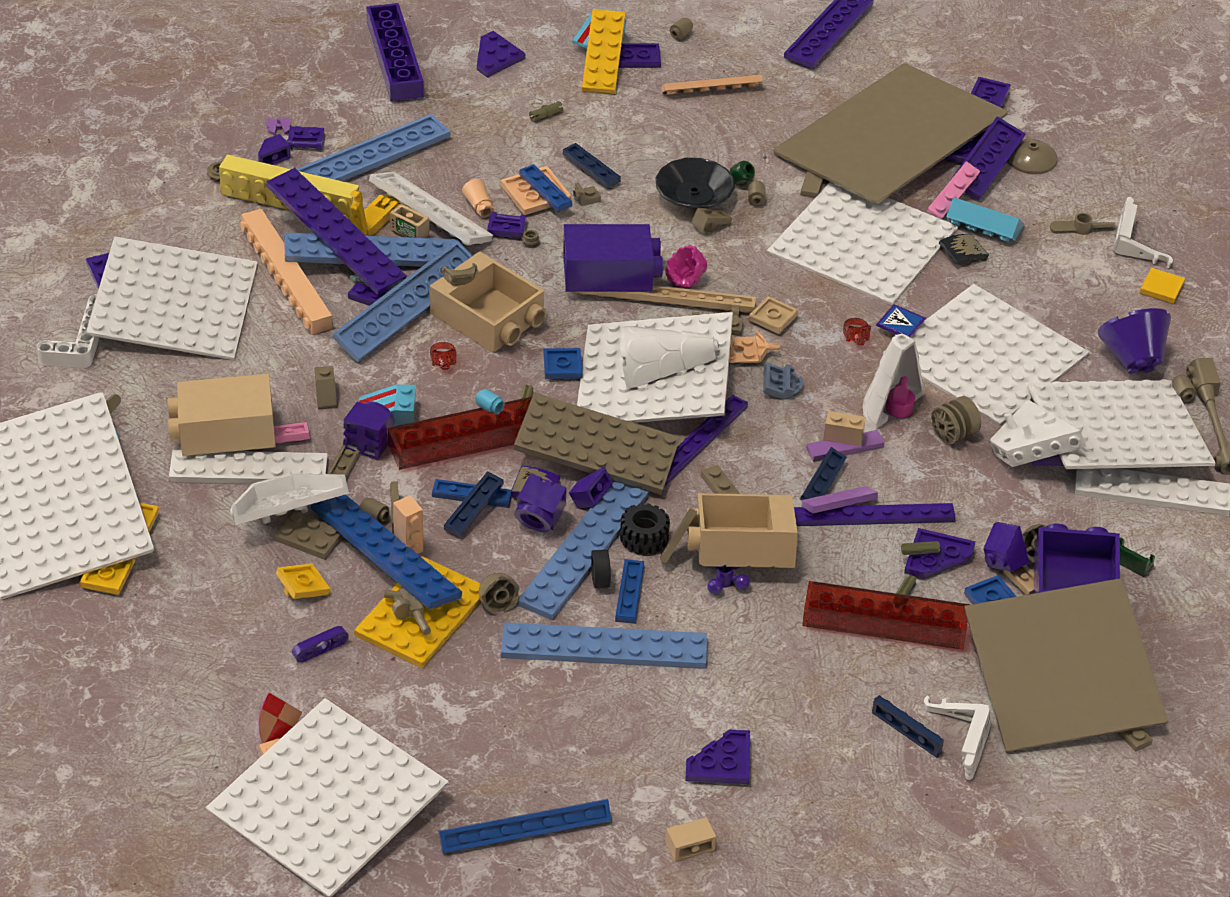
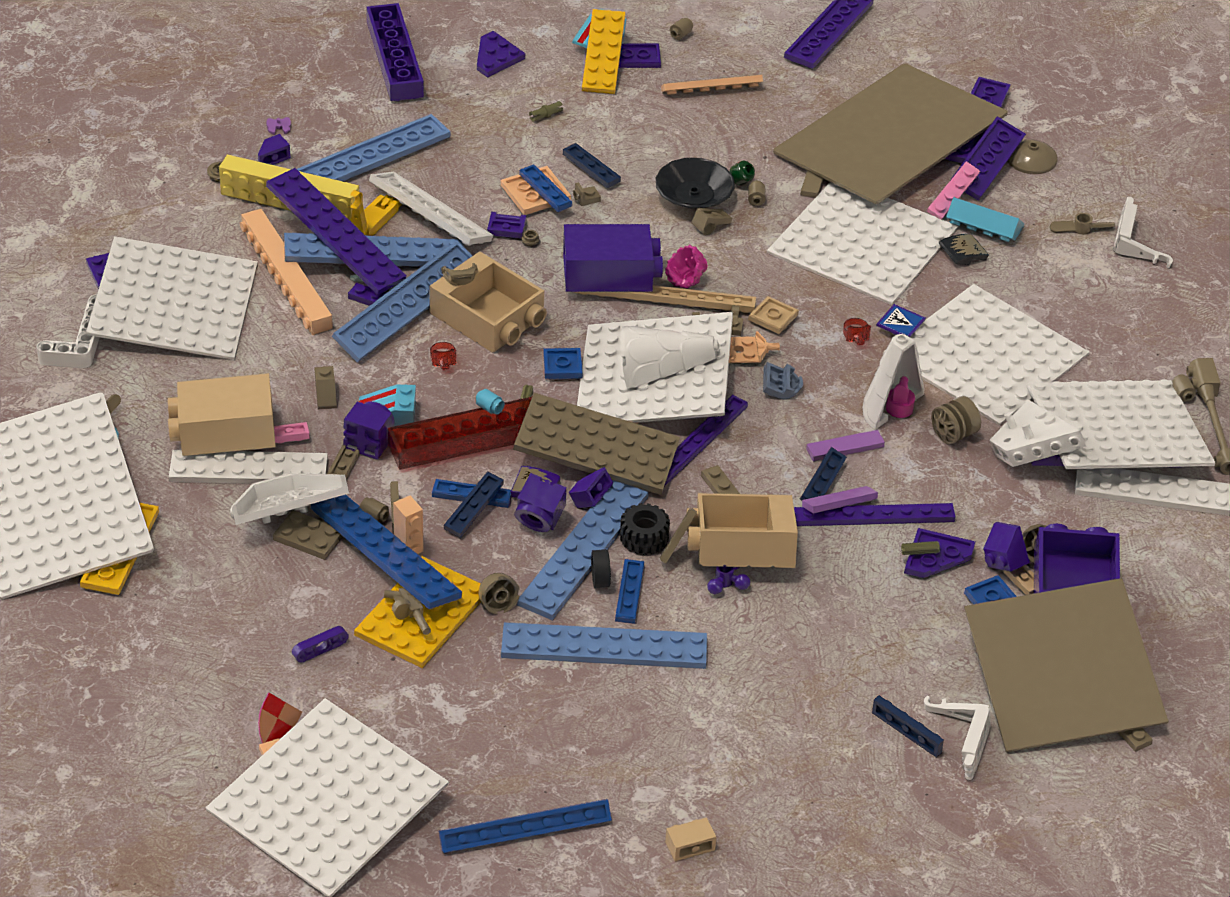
(302, 581): yellow hinge -> none
(306, 137): dark purple plate -> none
(409, 222): tan brick -> none
(478, 197): light nougat plant -> none
(722, 760): dark purple plate -> none
(844, 428): tan brick -> none
(885, 615): clear red brick -> none
(907, 585): olive axle -> none
(1134, 561): dark green hinge -> none
(1138, 338): dark purple cone -> none
(1162, 285): yellow tile -> none

